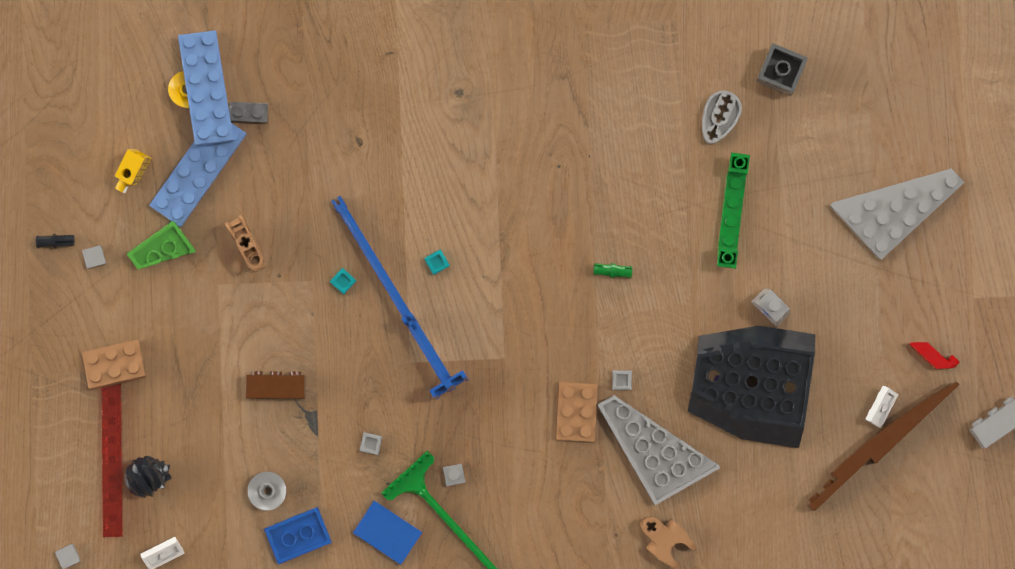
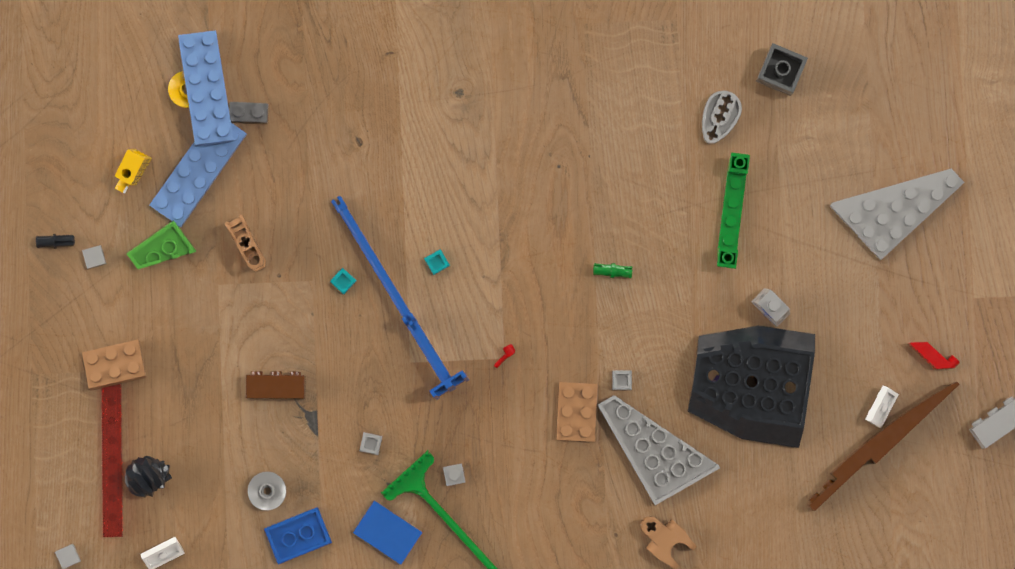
(509, 351): none -> red hand

